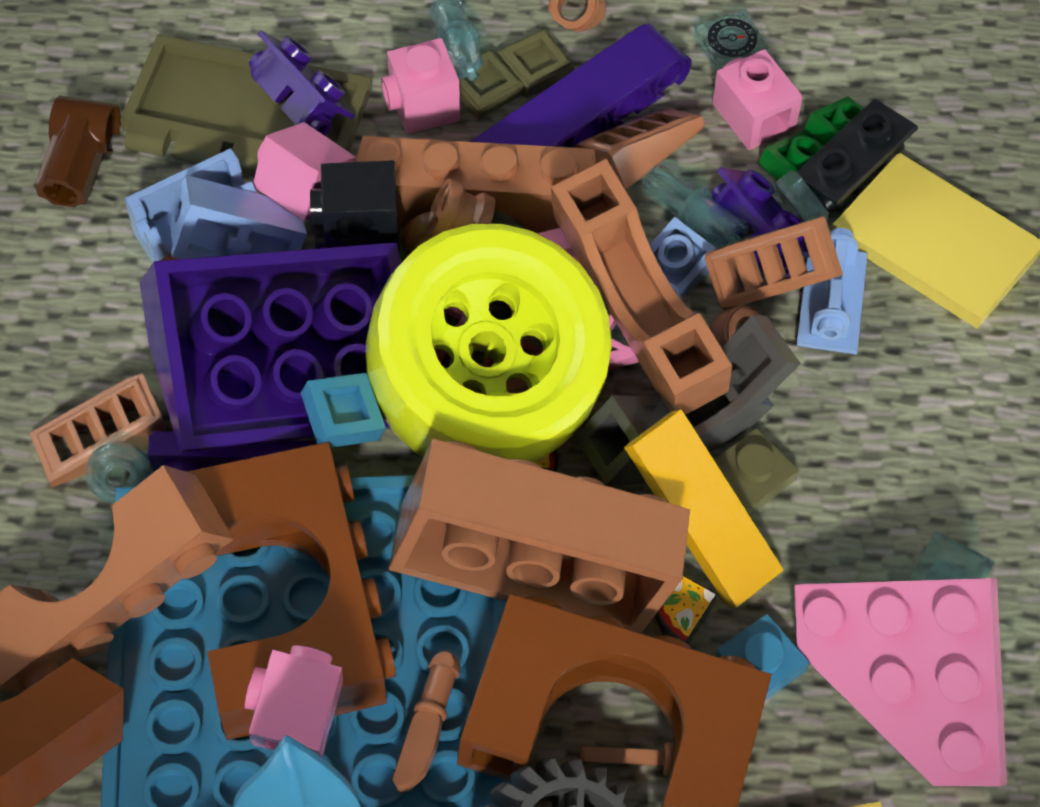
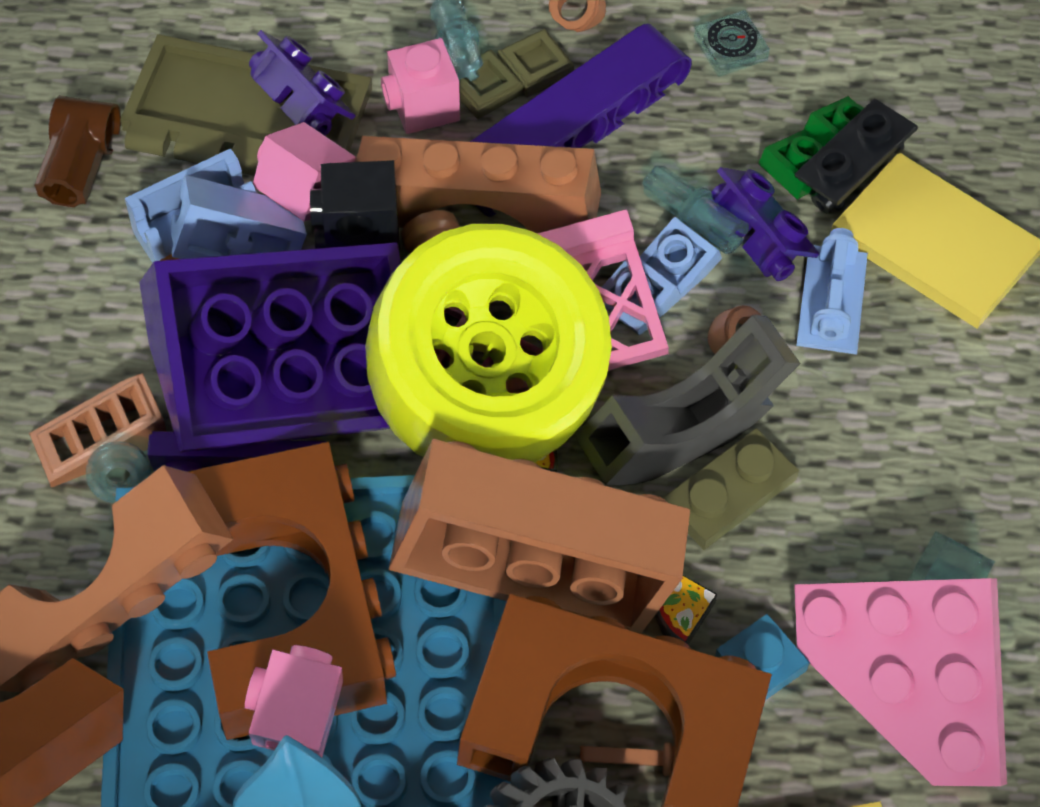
(343, 410): dark azure plate -> none
(426, 723): nougat piece -> none
(458, 208): nougat wheel -> none
(643, 142): nougat slope -> none
(661, 330): nougat arch -> none
(719, 527): yellow tile -> none
(738, 276): nougat slope -> none
(756, 99): bright pink brick -> none
(799, 197): clear light blue tile -> none

